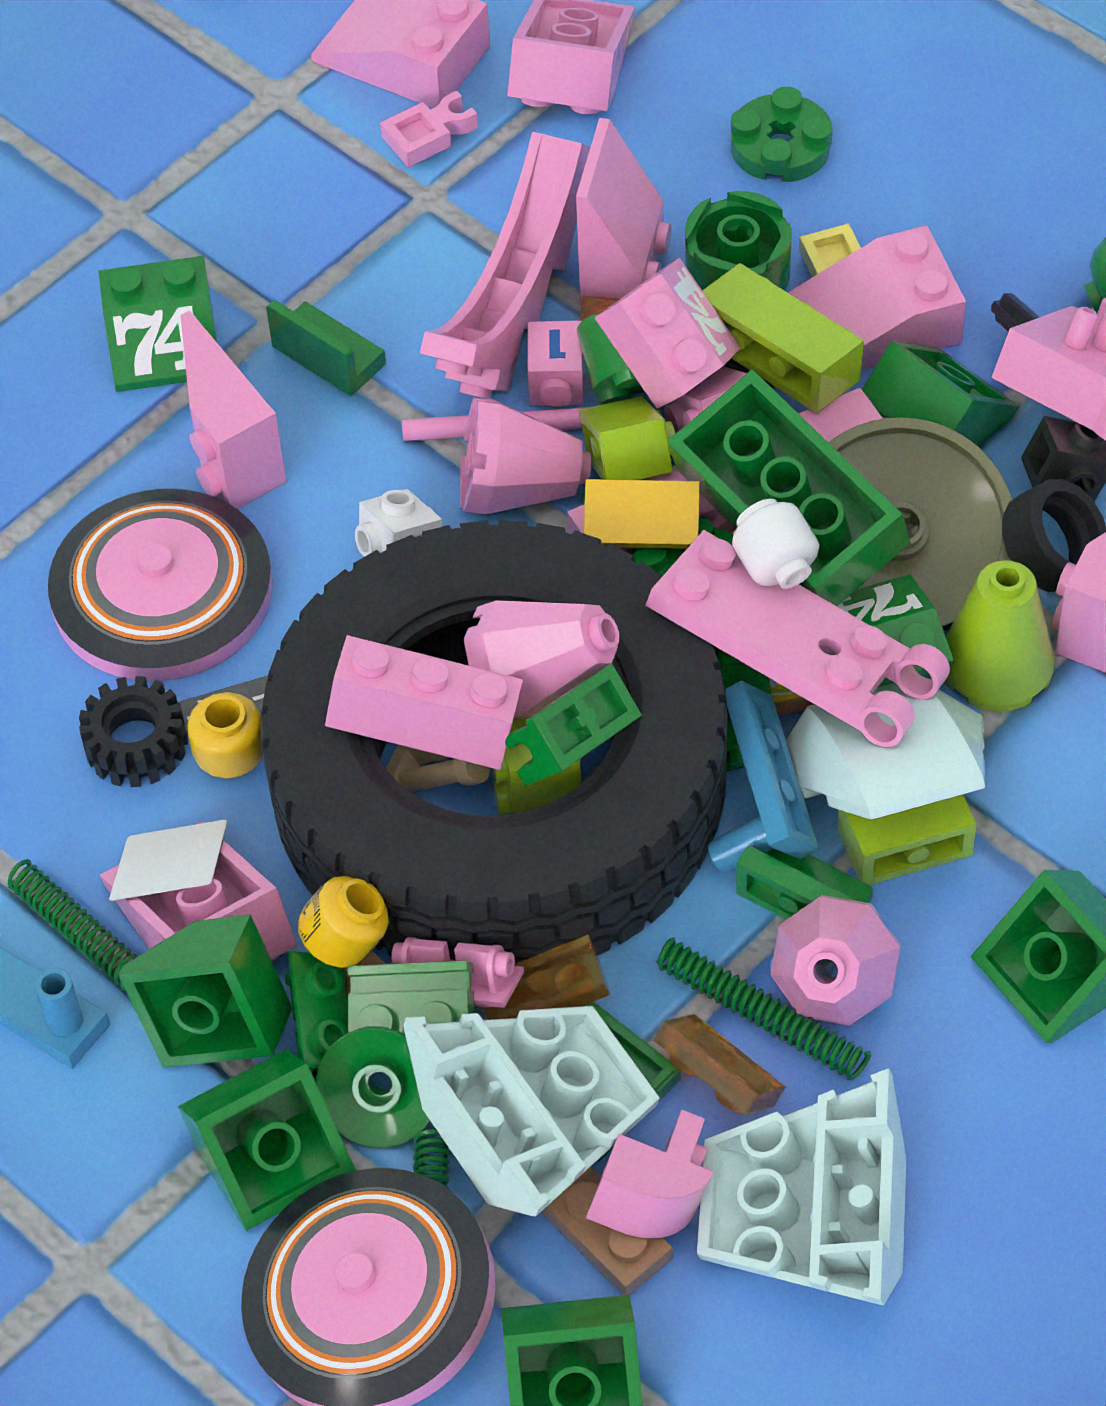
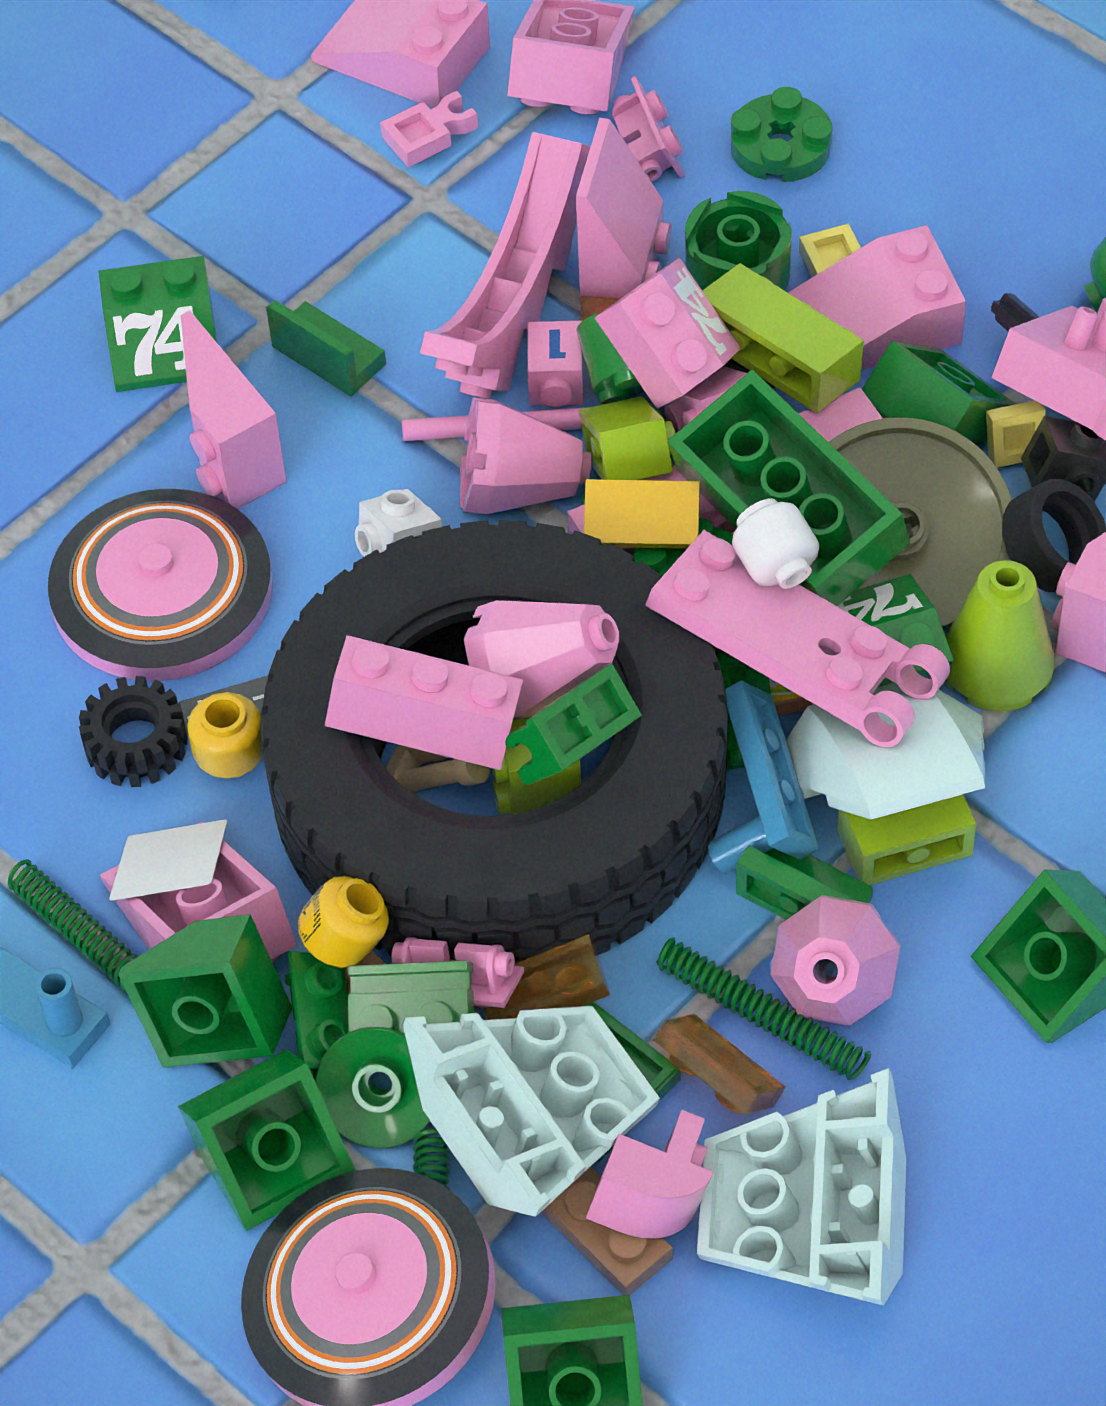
(643, 116): none -> bright pink hinge
(1011, 431): none -> light yellow plate

